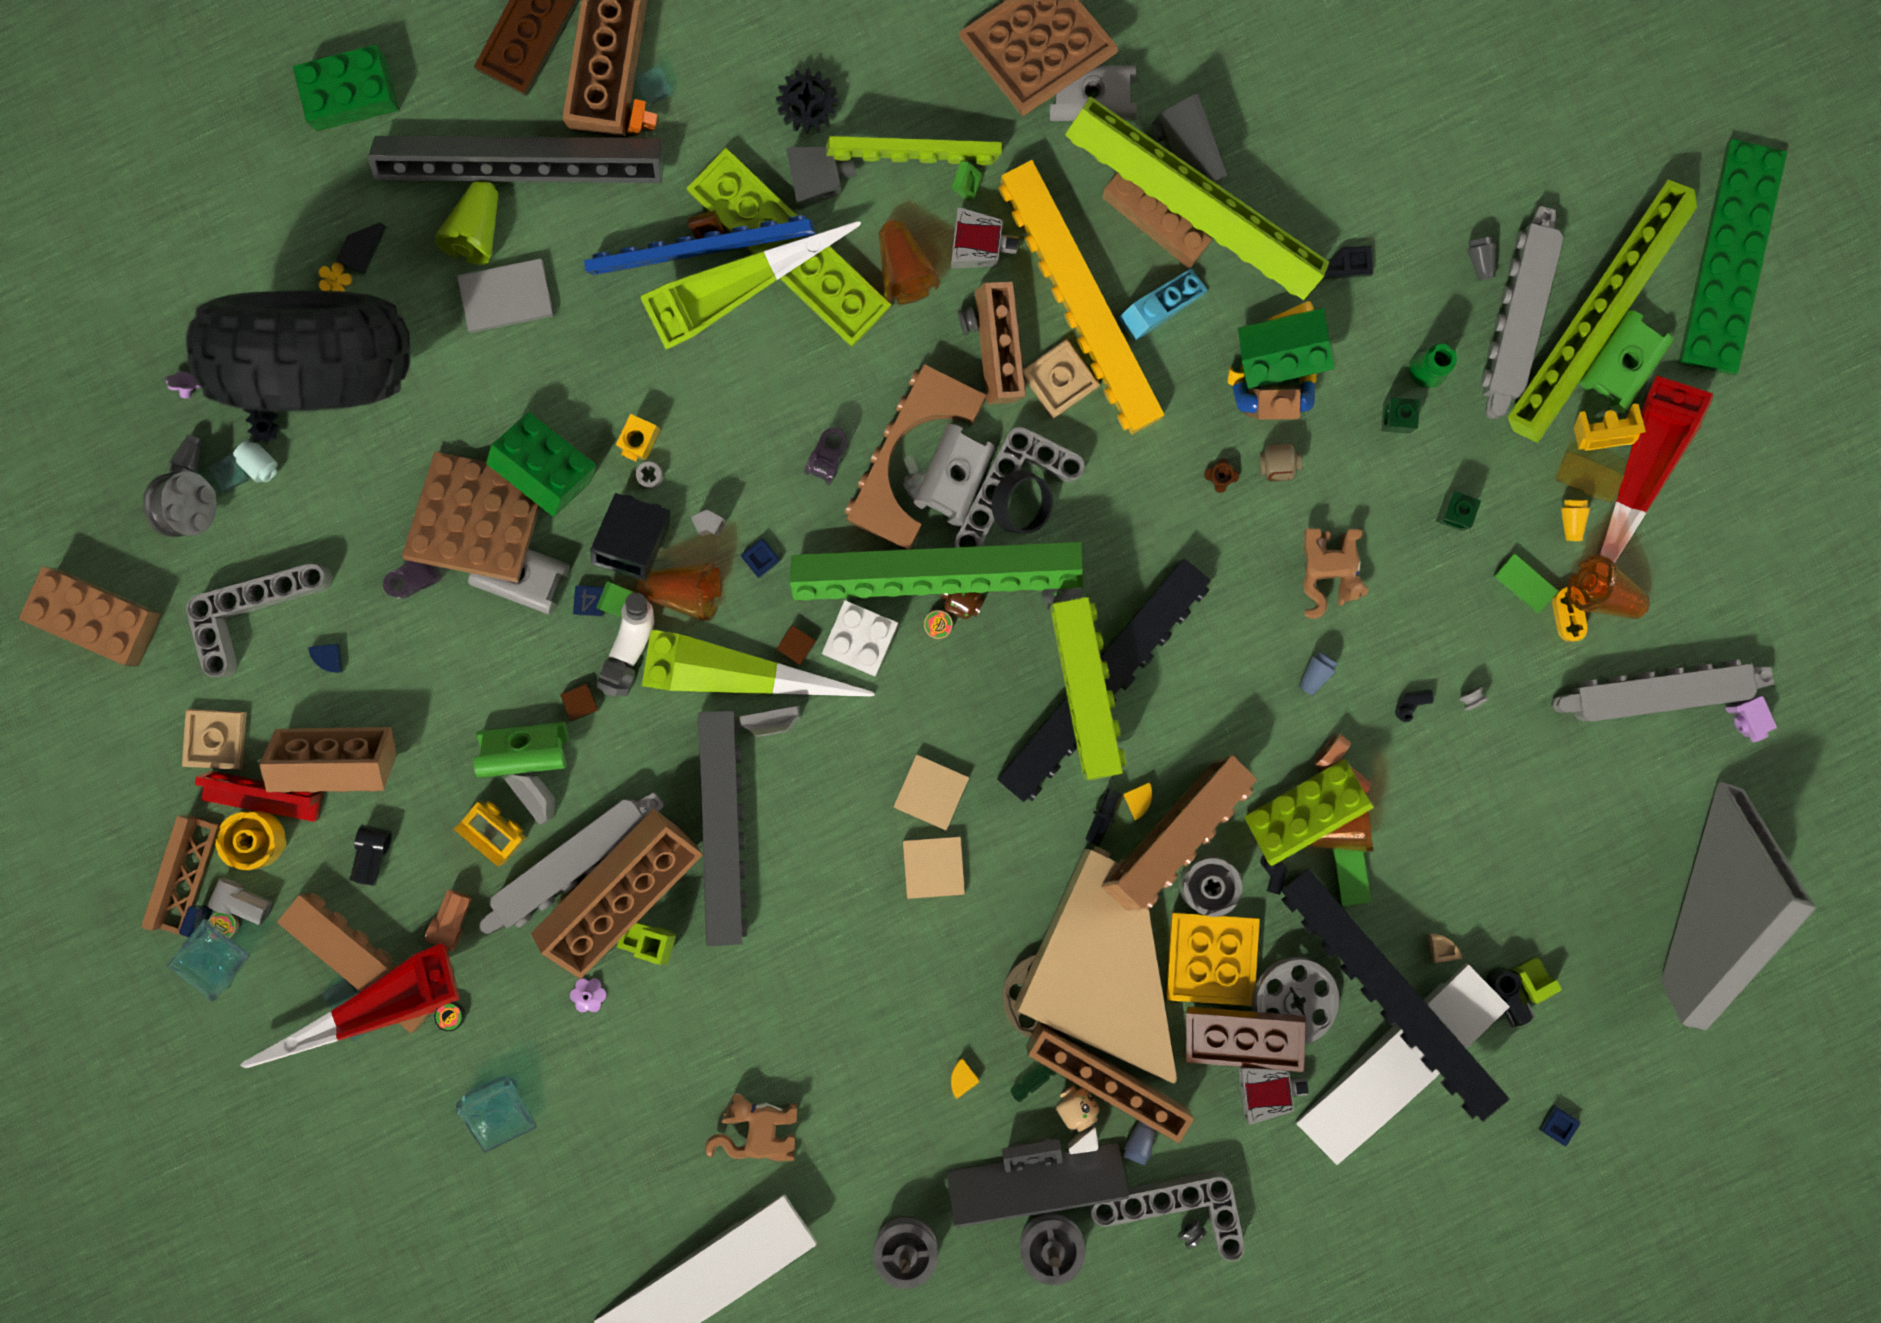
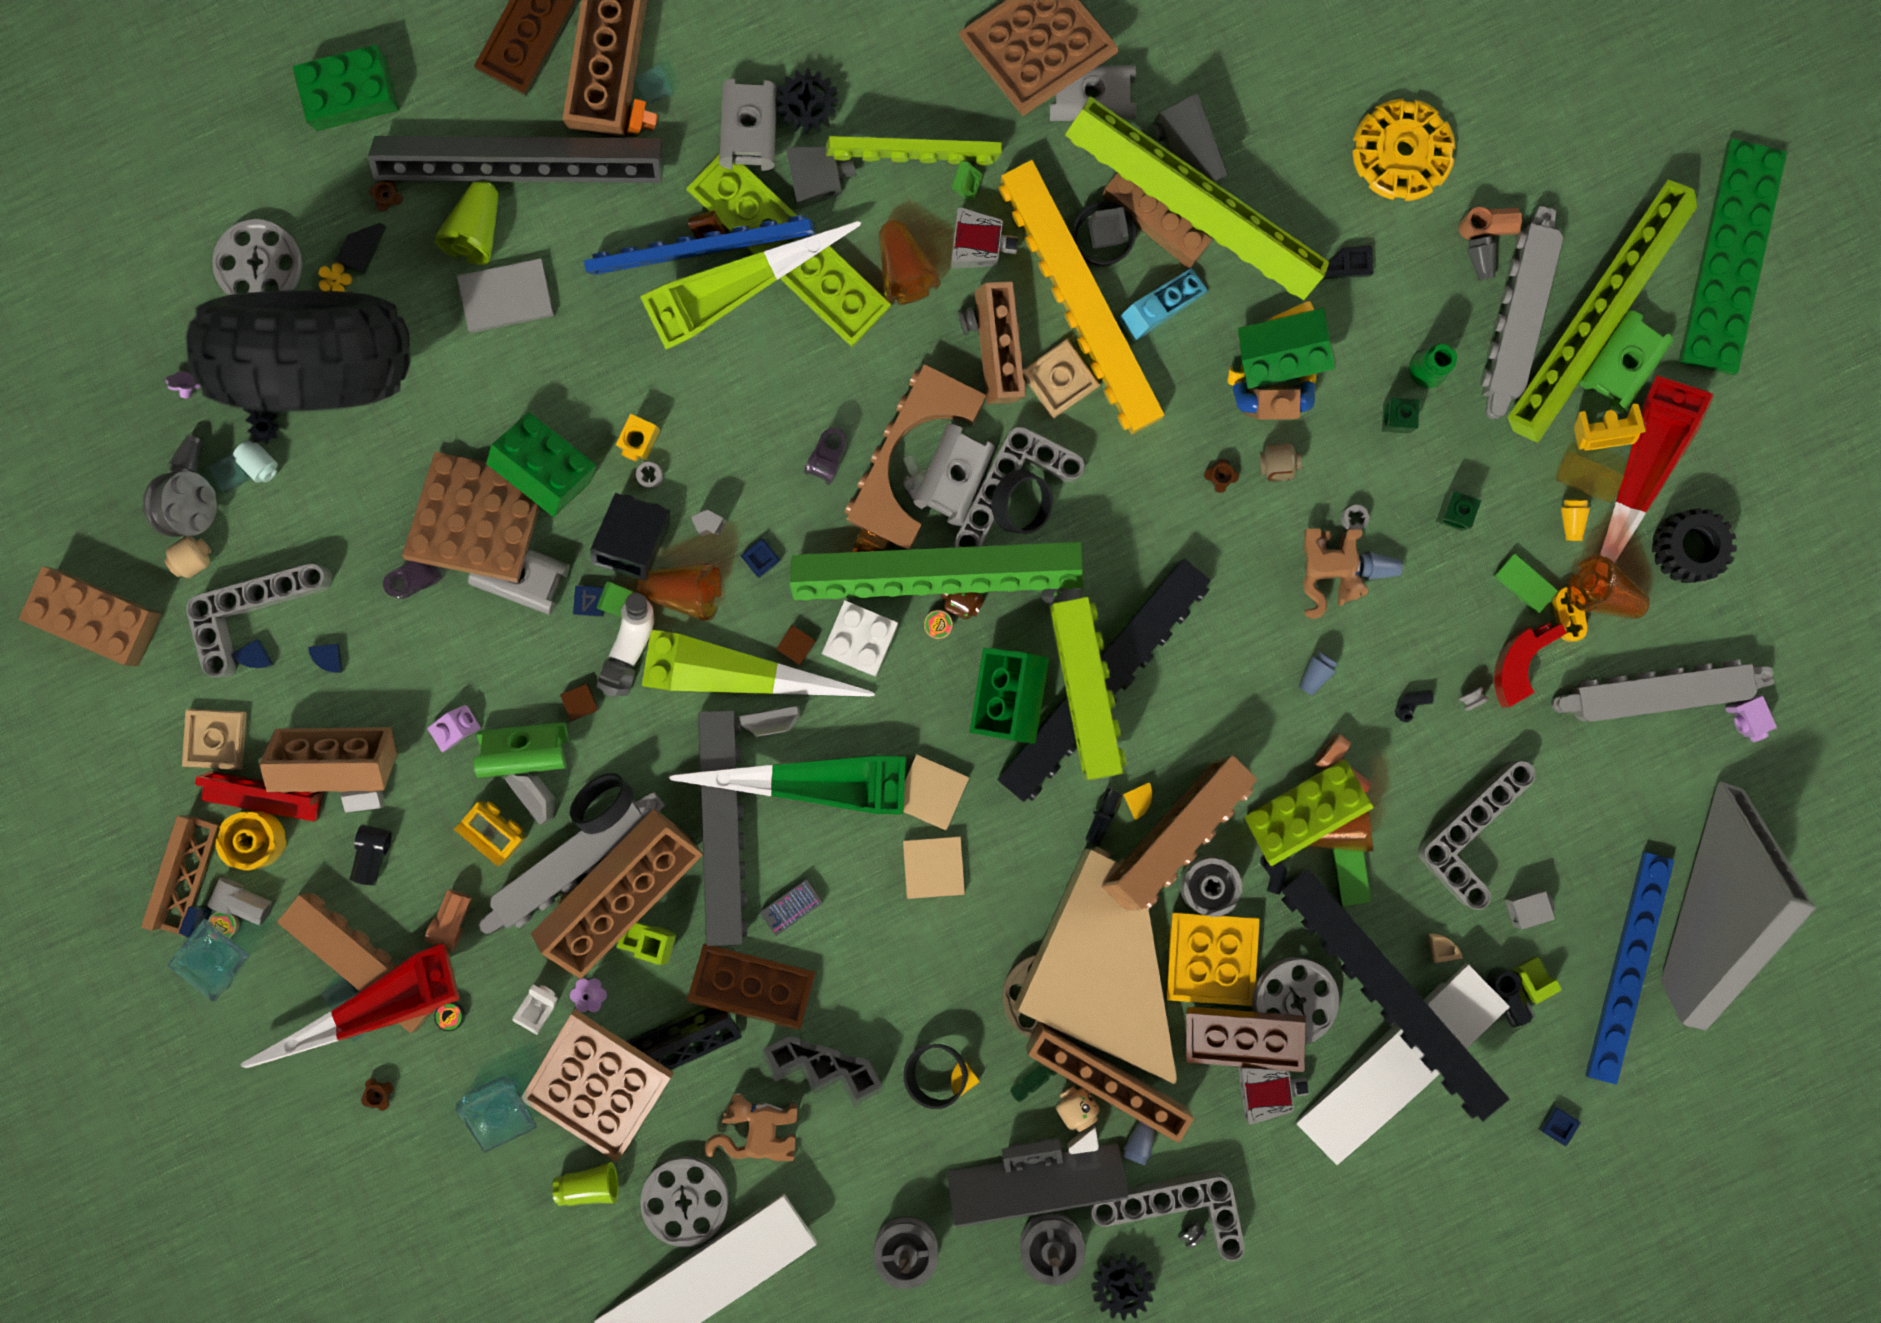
(187, 557): none -> tan head
(247, 254): none -> light grey wedge
(253, 655): none -> dark blue tile
(361, 800): none -> piece
(369, 1098): none -> reddish brown plate
(377, 192): none -> reddish brown plate
(453, 727): none -> lavender bracket
(536, 1008): none -> white bracket
(587, 1186): none -> lime plant
(596, 1085): none -> plate
(610, 815): none -> black tyre
(675, 1211): none -> light grey wedge
(681, 1032): none -> black fence
(748, 105): none -> light grey piece
(751, 986): none -> reddish brown plate
(791, 907): none -> dark grey tile
(822, 1067): none -> dark grey brick
(853, 783): none -> green plate
(869, 541): none -> clear orange plate
(913, 1088): none -> black tyre
(1009, 695): none -> green brick
(1099, 206): none -> black tyre
(1108, 227): none -> dark grey panel
(1119, 1298): none -> black gear
(1353, 509): none -> light grey bush
(1379, 566): none -> sand blue cone
(1395, 164): none -> yellow plate
(1470, 829): none -> light grey beam
(1491, 221): none -> nougat piece
(1512, 664): none -> red arch
(1530, 908): none -> light grey brick
(1629, 968): none -> blue plate
(1715, 537): none -> black tyre

